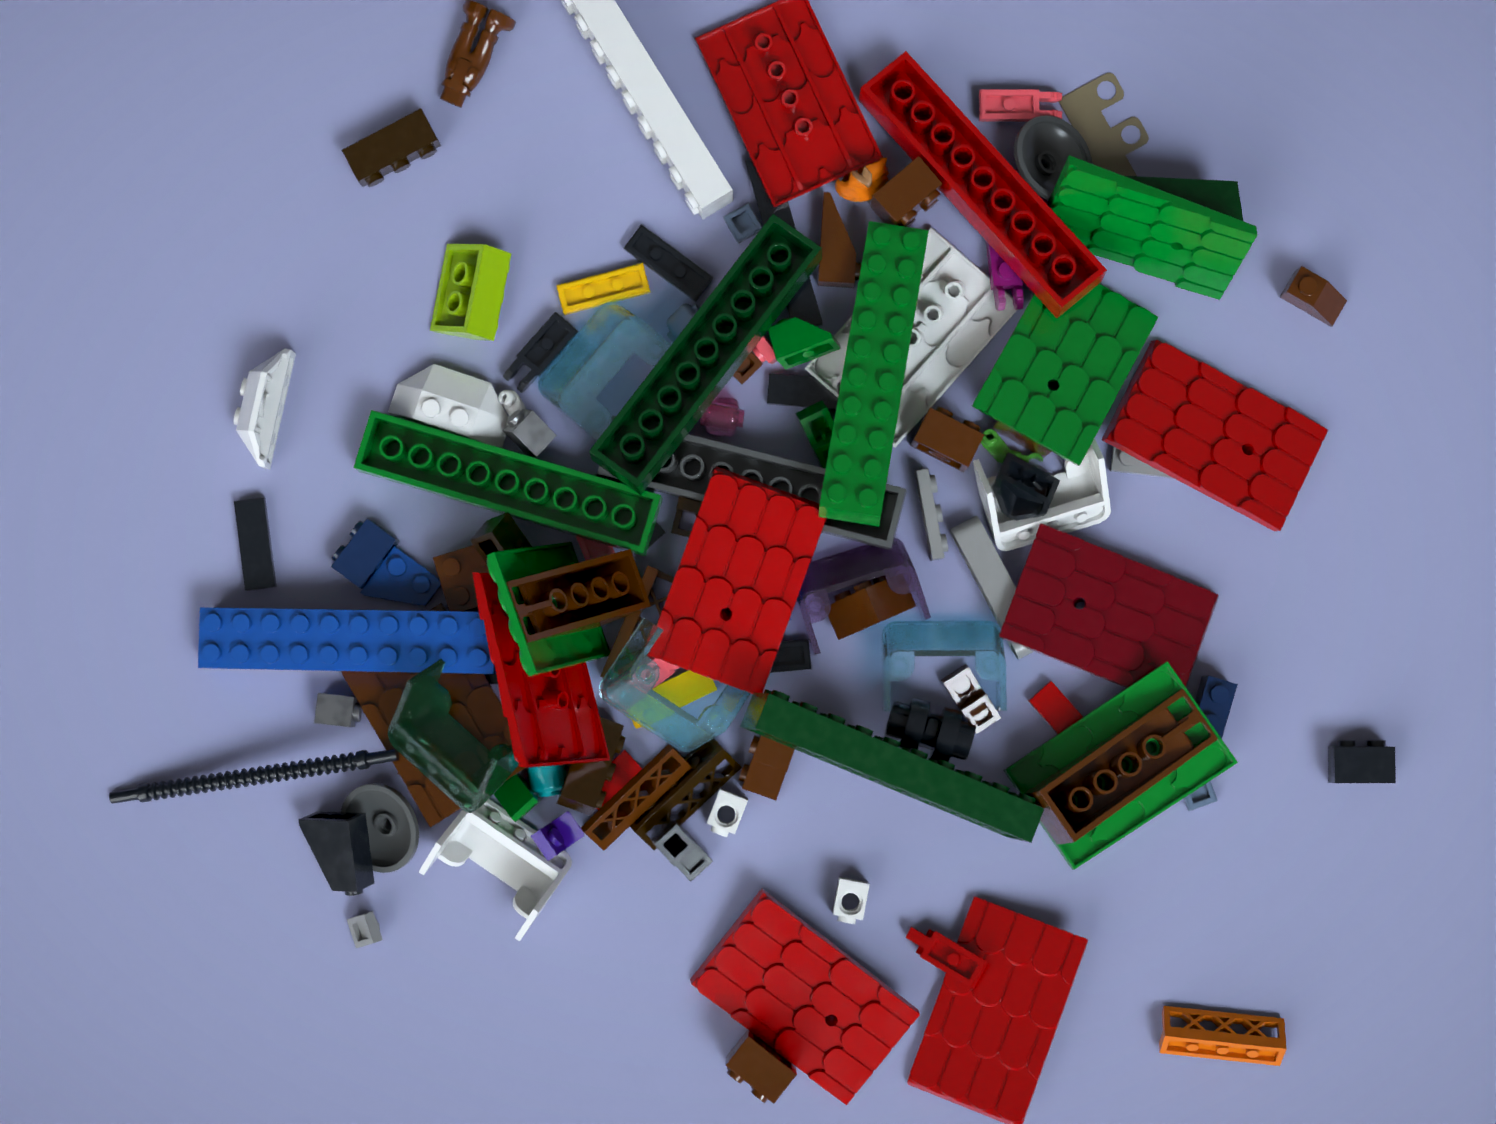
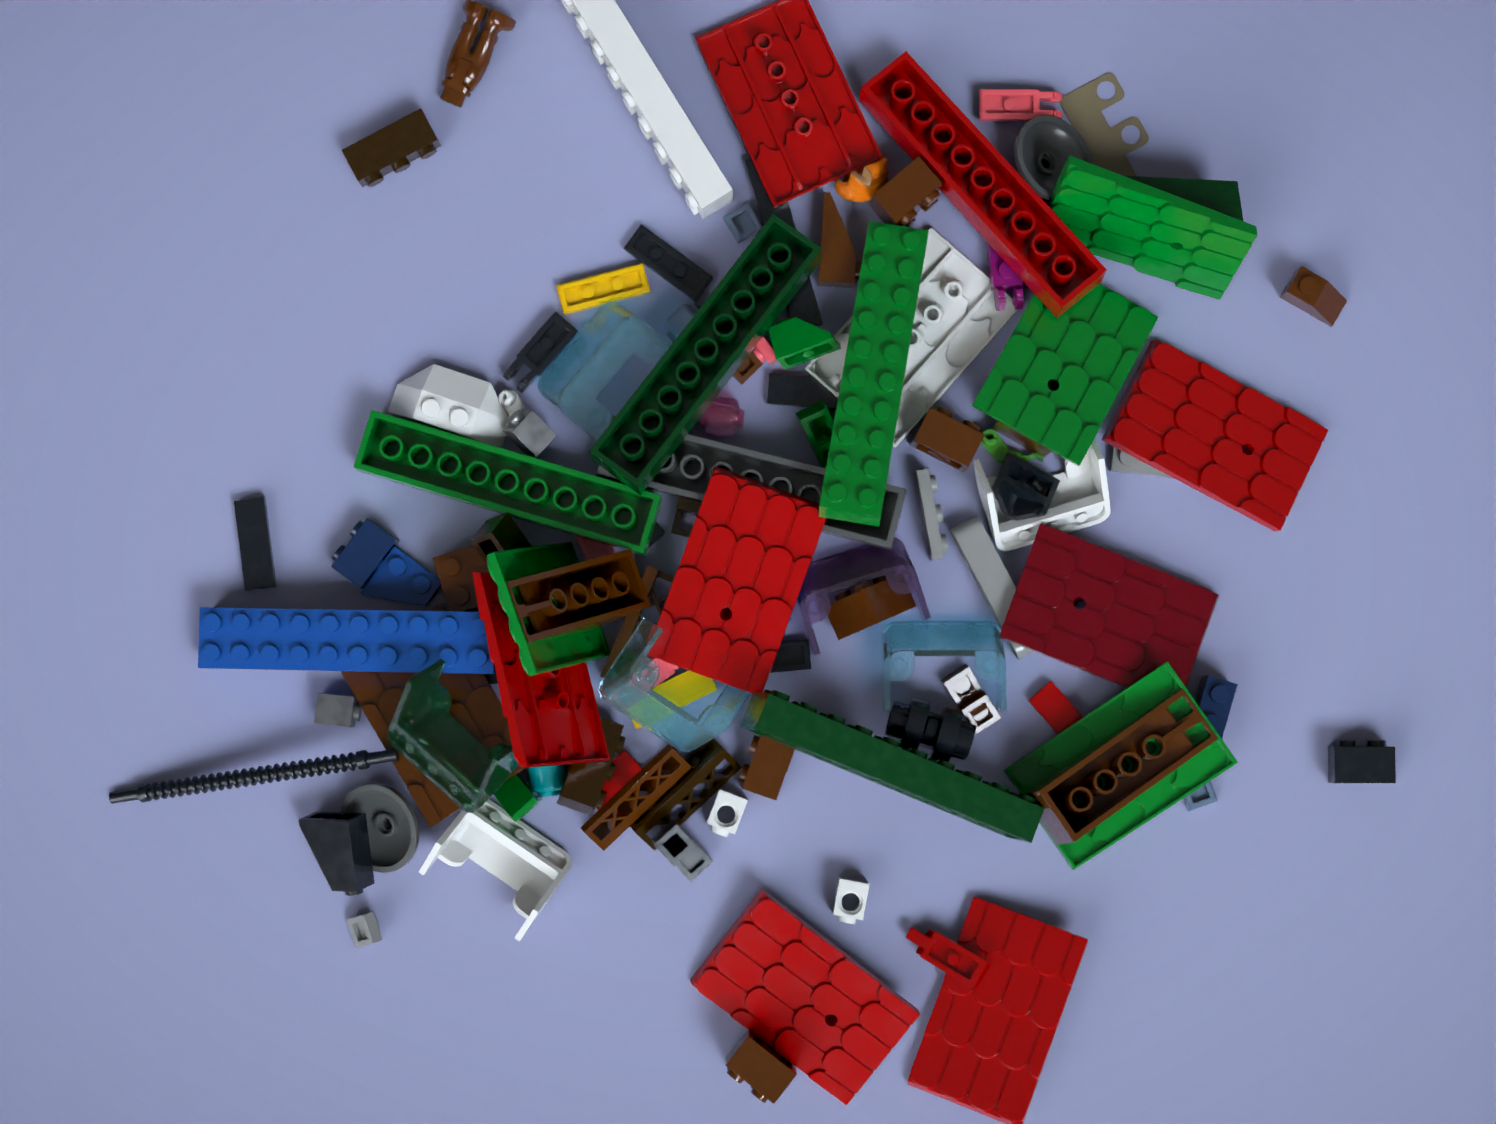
(263, 405): white wedge -> none
(470, 291): lime slope -> none
(558, 835): dark purple slope -> none
(1222, 1042): orange fence -> none

